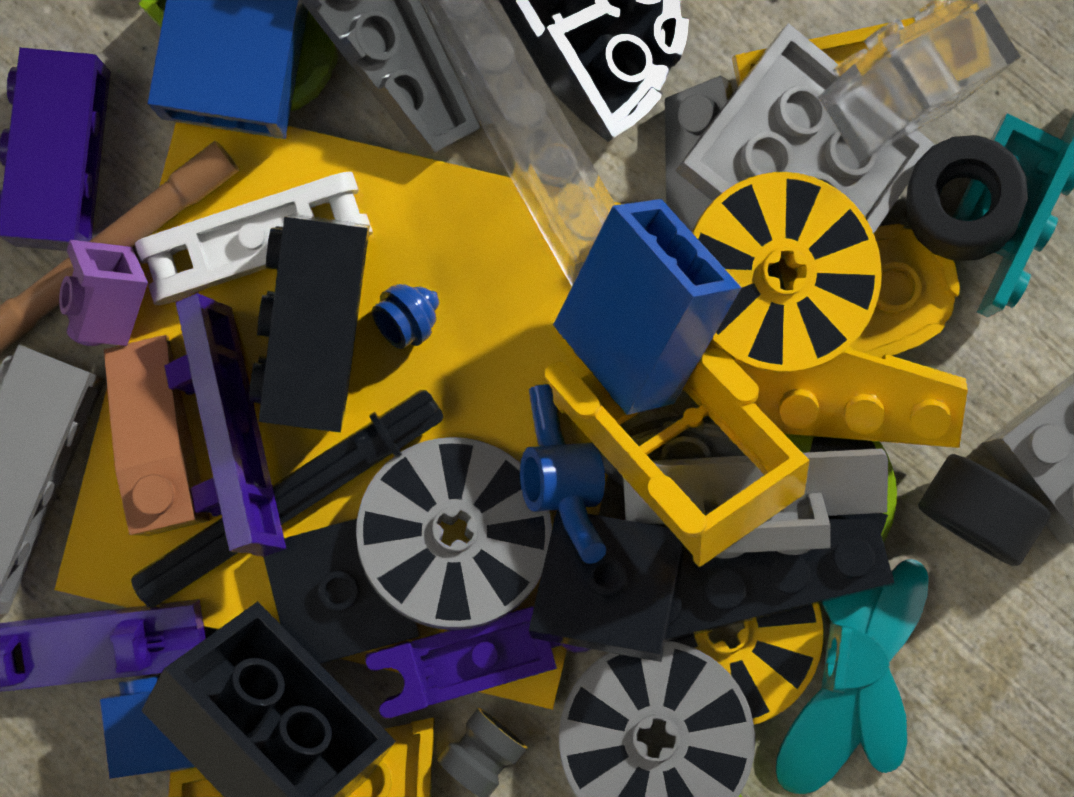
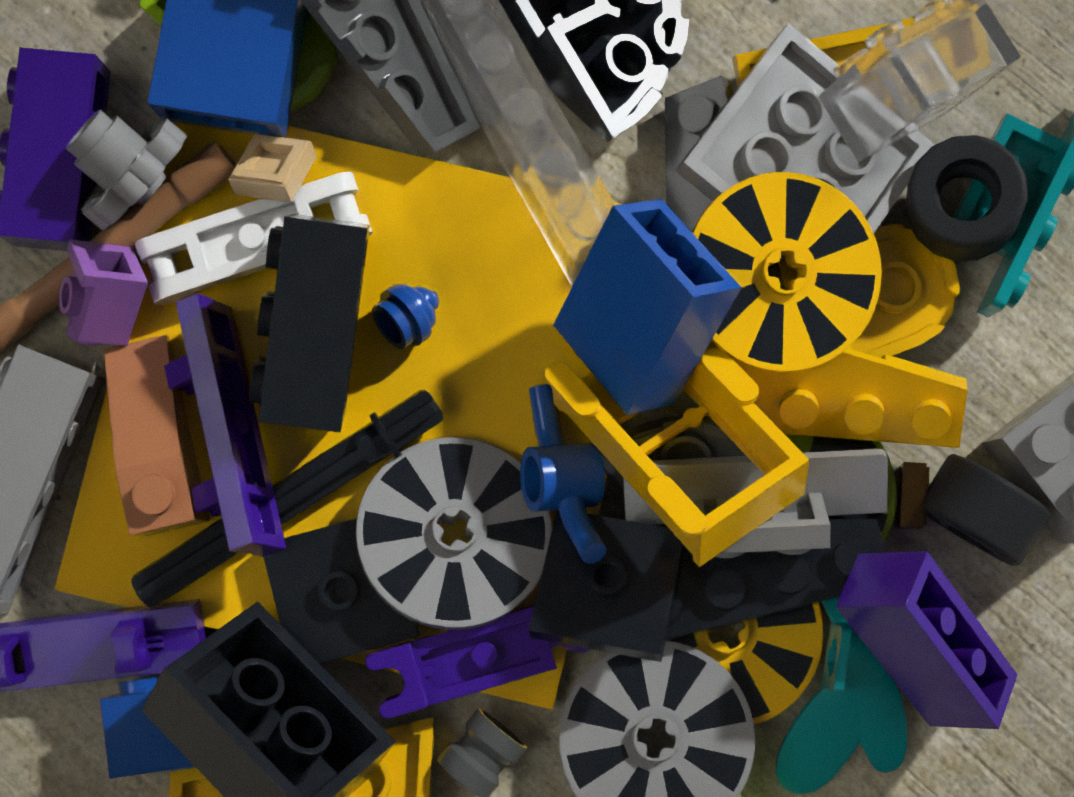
(122, 163): none -> light grey plant
(272, 168): none -> tan tile
(912, 495): none -> dark brown tile
(927, 639): none -> dark purple brick

